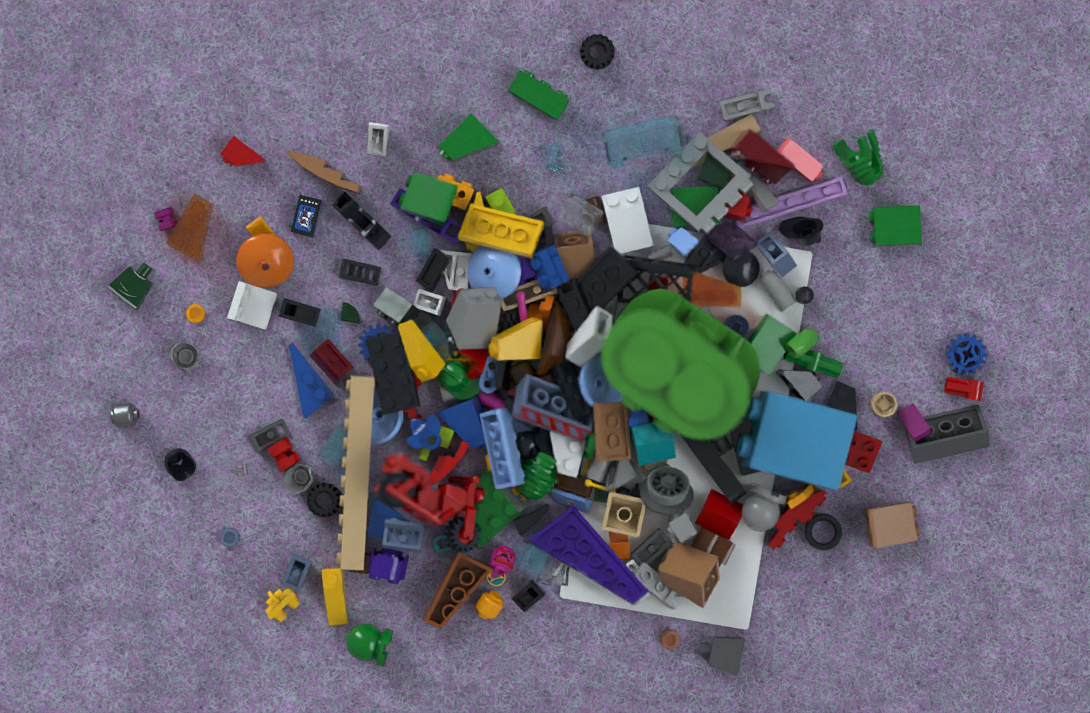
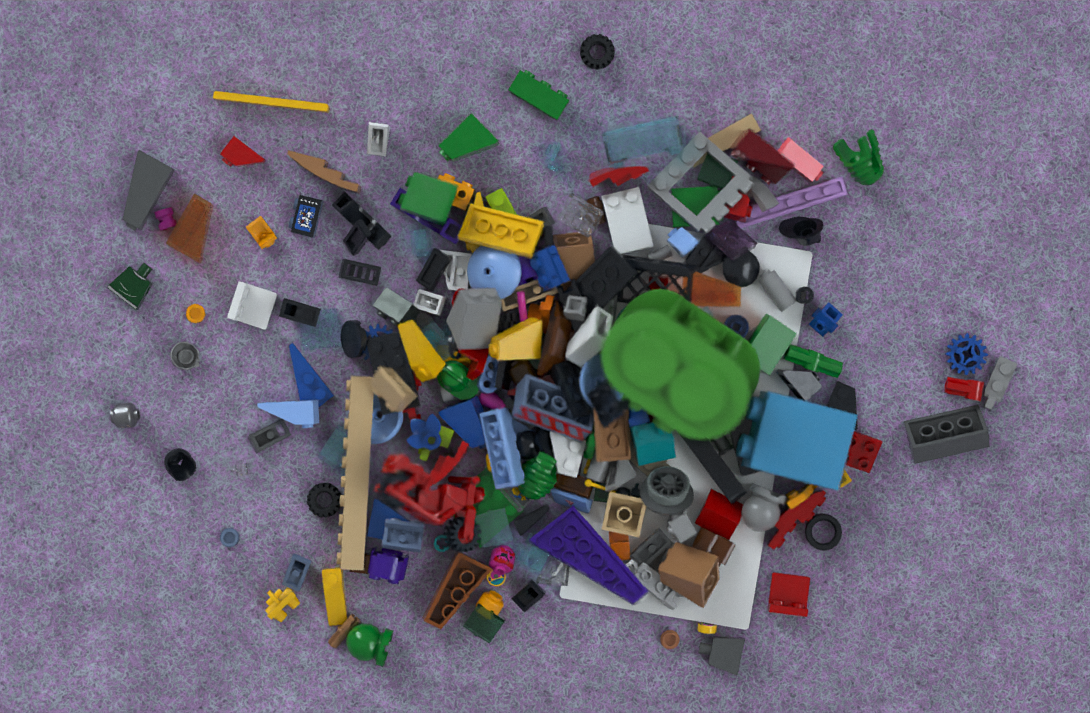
(145, 189): none -> dark grey slope
(262, 250): orange dish -> none
(269, 101): none -> yellow tile
(283, 454): red wheel -> none
(296, 412): none -> light blue slope
(298, 478): light grey hair -> none
(331, 361): dark red panel -> none
(343, 631): none -> medium nougat axle
(349, 313): dark green tile -> none
(353, 338): none -> black tile
(357, 237): none -> black tile
(392, 388): none -> tan slope
(484, 623): none -> clear green piece
(494, 527): none -> clear light blue piece
(575, 308): none -> light grey slope
(607, 404): none -> black hinge
(617, 175): none -> red slope
(707, 628): none -> yellow tile
(745, 105): light grey plate -> none
(776, 254): sand blue slope -> none
(789, 594): none -> red bracket
(802, 342): bright green cylinder -> none
(825, 319): none -> blue brick
(883, 404): tan wheel -> none
(891, 524): medium nougat slope -> none
(895, 225): green brick -> none
(914, 422): magenta tile -> none
(998, 381): none -> light grey hinge

